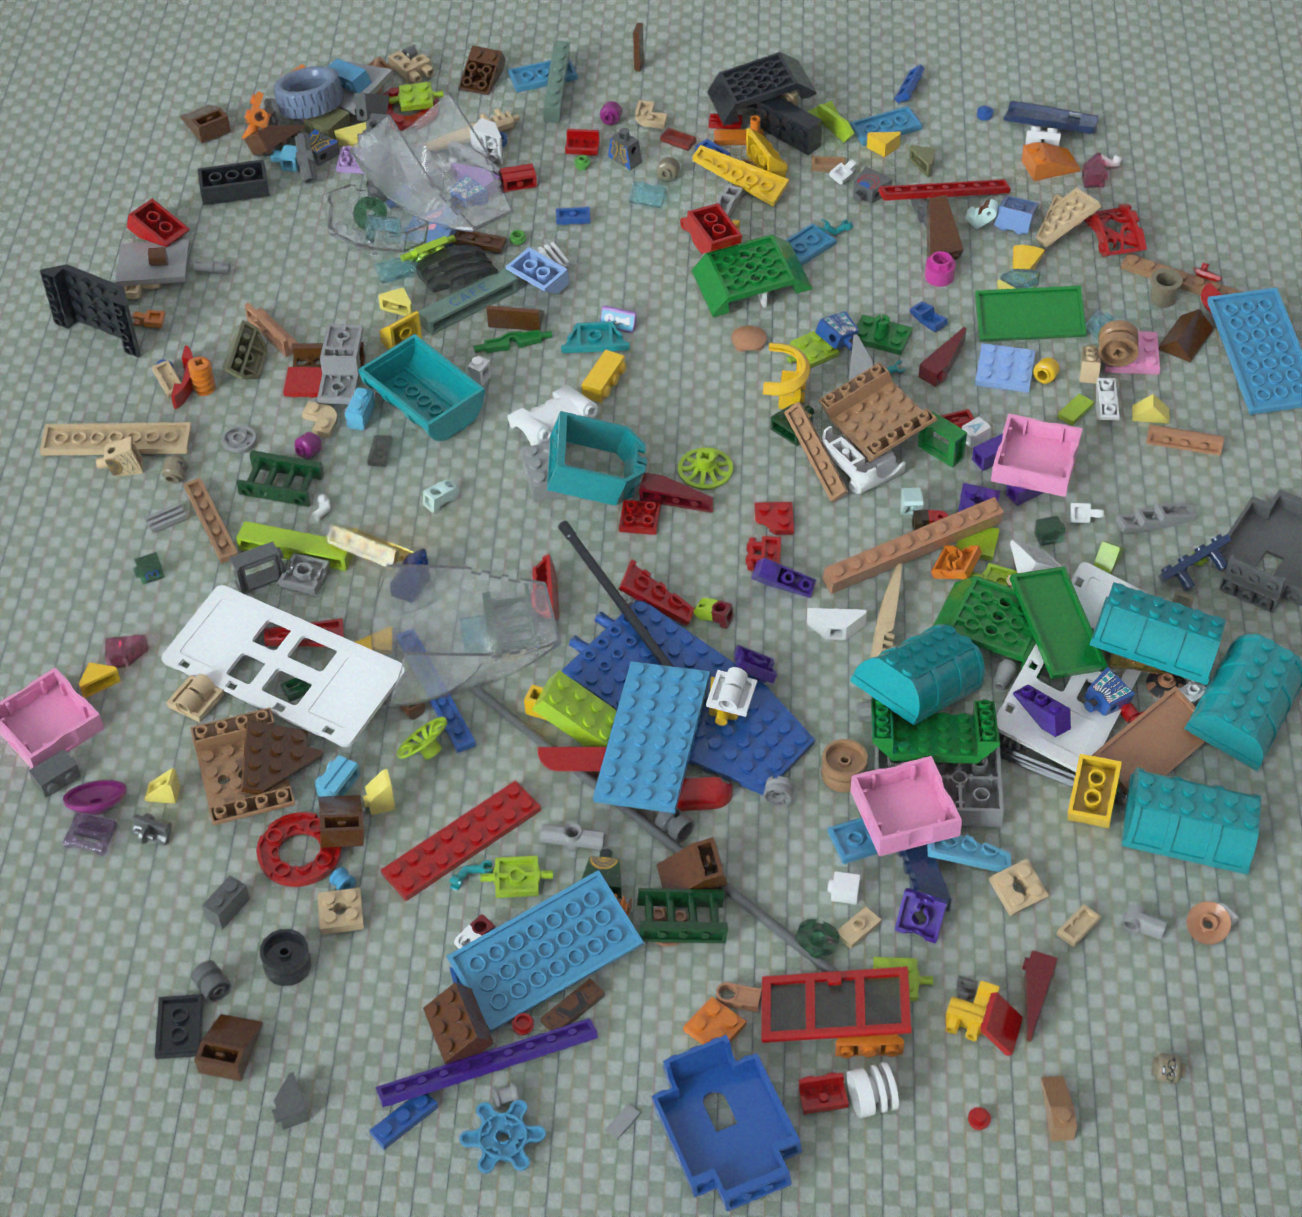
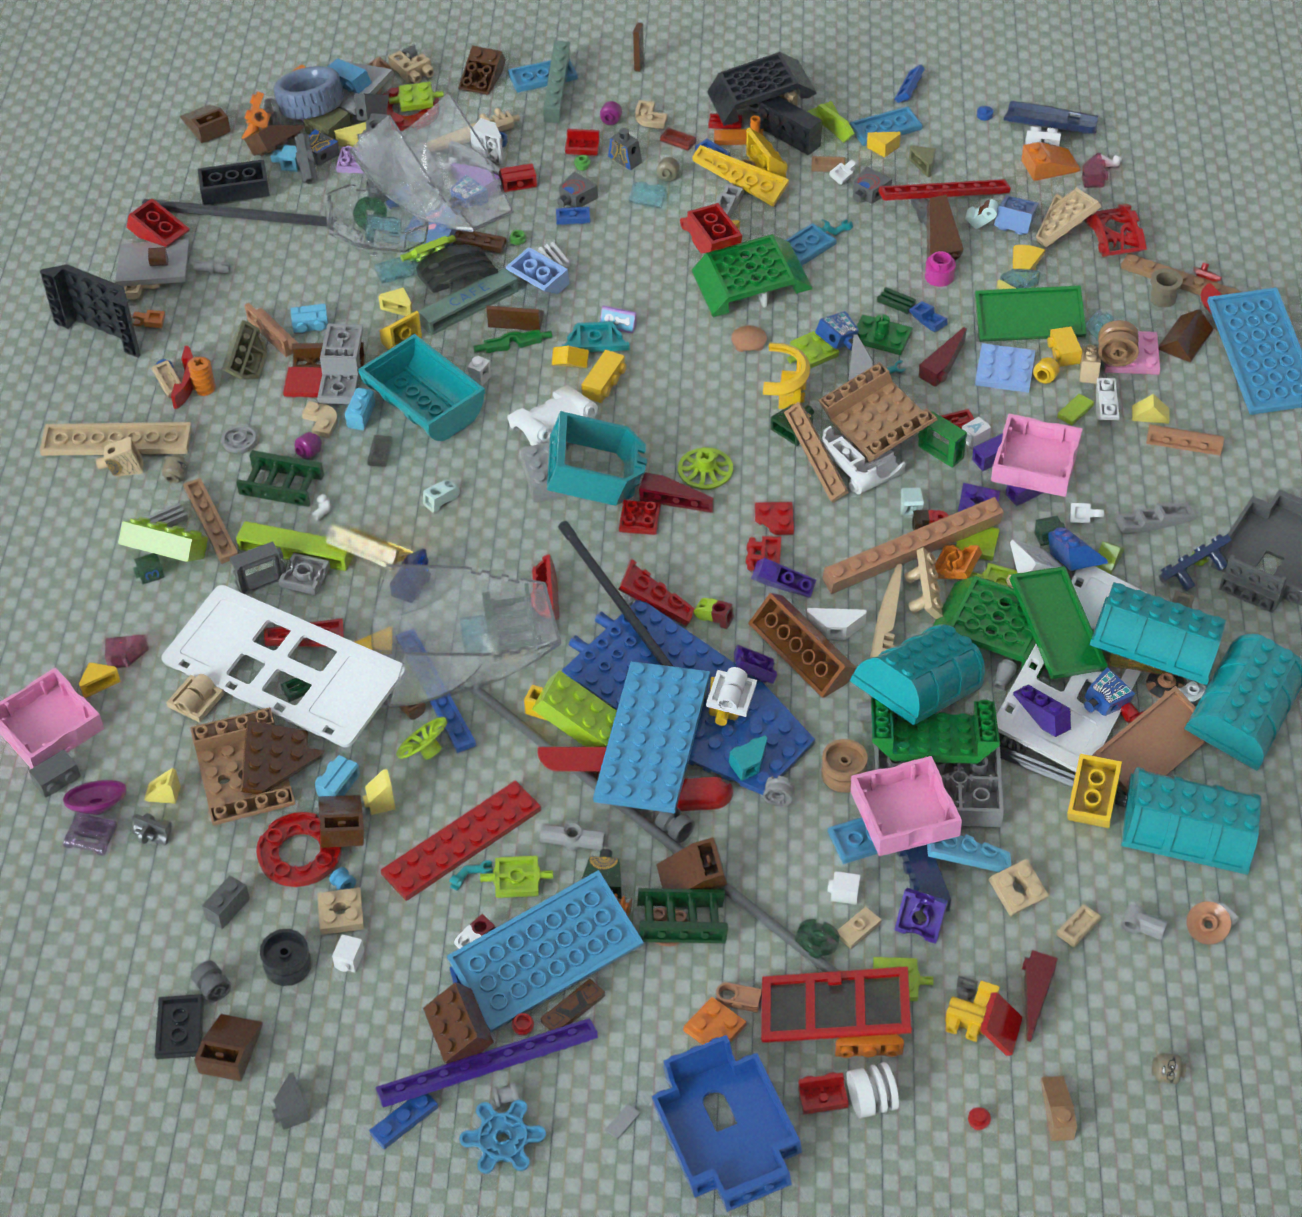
(163, 539): none -> brick
(242, 213): none -> black axle
(309, 318): none -> medium azure brick
(348, 953): none -> white brick
(570, 357): none -> yellow slope
(577, 191): none -> dark grey torso
(747, 759): none -> teal slope
(802, 645): none -> dark orange slope
(896, 300): none -> dark green tile
(927, 573): none -> tan plate
(1065, 346): none -> yellow brick
(1072, 550): none -> blue slope

